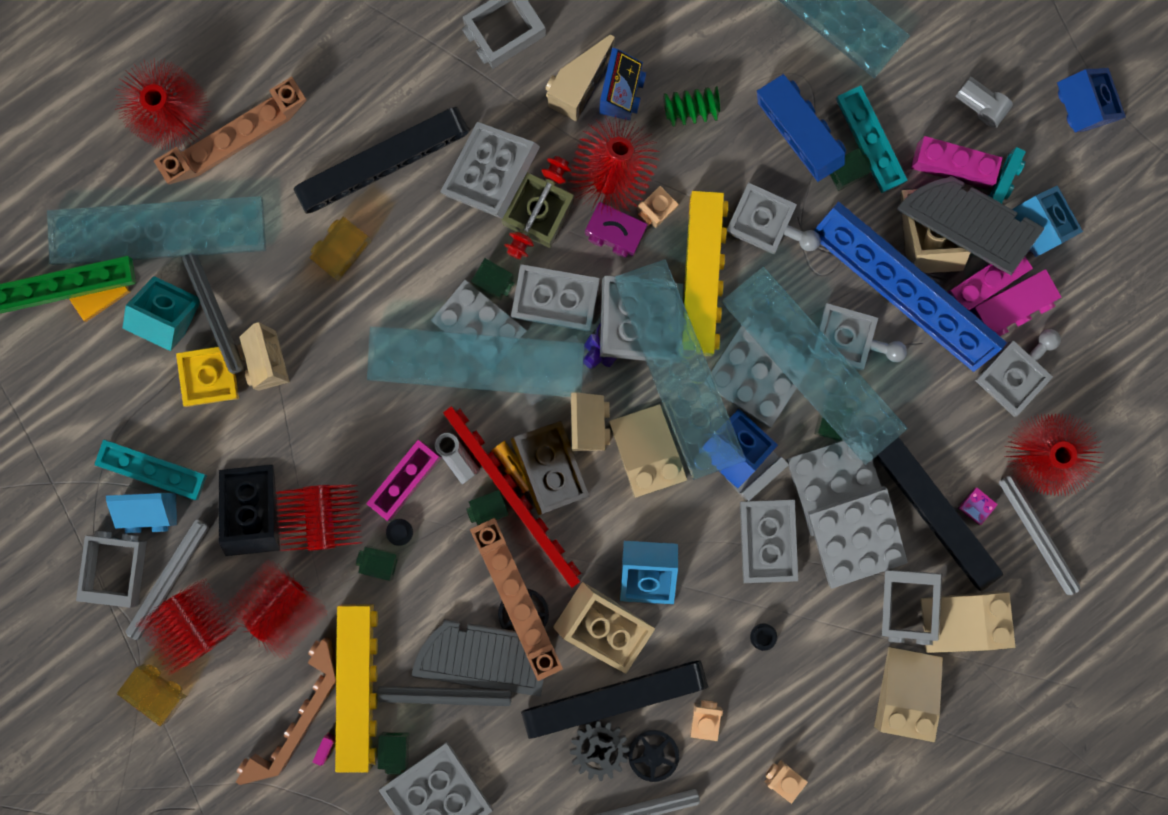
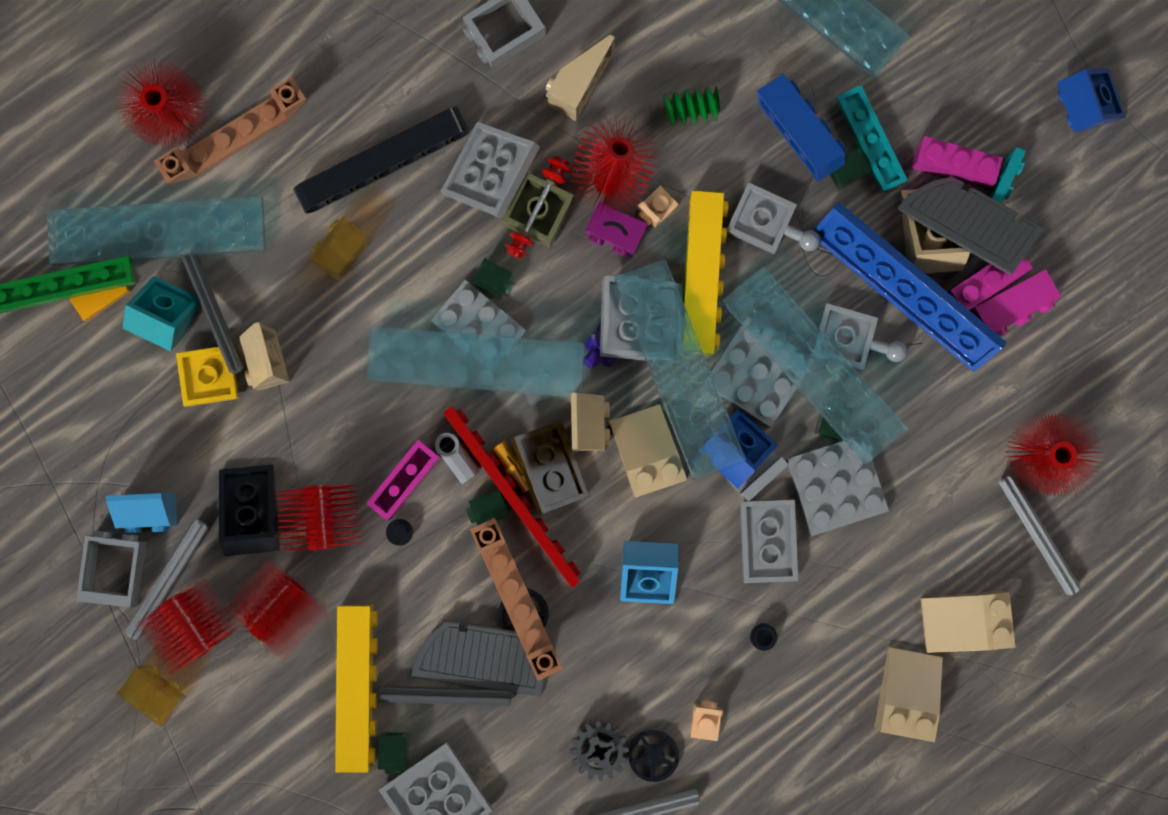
(150, 469): teal plate -> none
(257, 767): nougat slope -> none
(324, 749): dark pink tile -> none
(377, 562): clear green brick -> none
(555, 298): light grey plate -> none
(603, 628): tan slope -> none
(614, 699): black beam -> none
(621, 85): slope -> none
(785, 781): light nougat bracket -> none
(857, 537): light grey plate -> none
(898, 635): light grey window -> none
(939, 515): black beam -> none
(977, 506): tile -> none
(989, 105): light grey piece -> none
(1016, 376): light grey plate -> none
(1053, 214): dark azure slope -> none

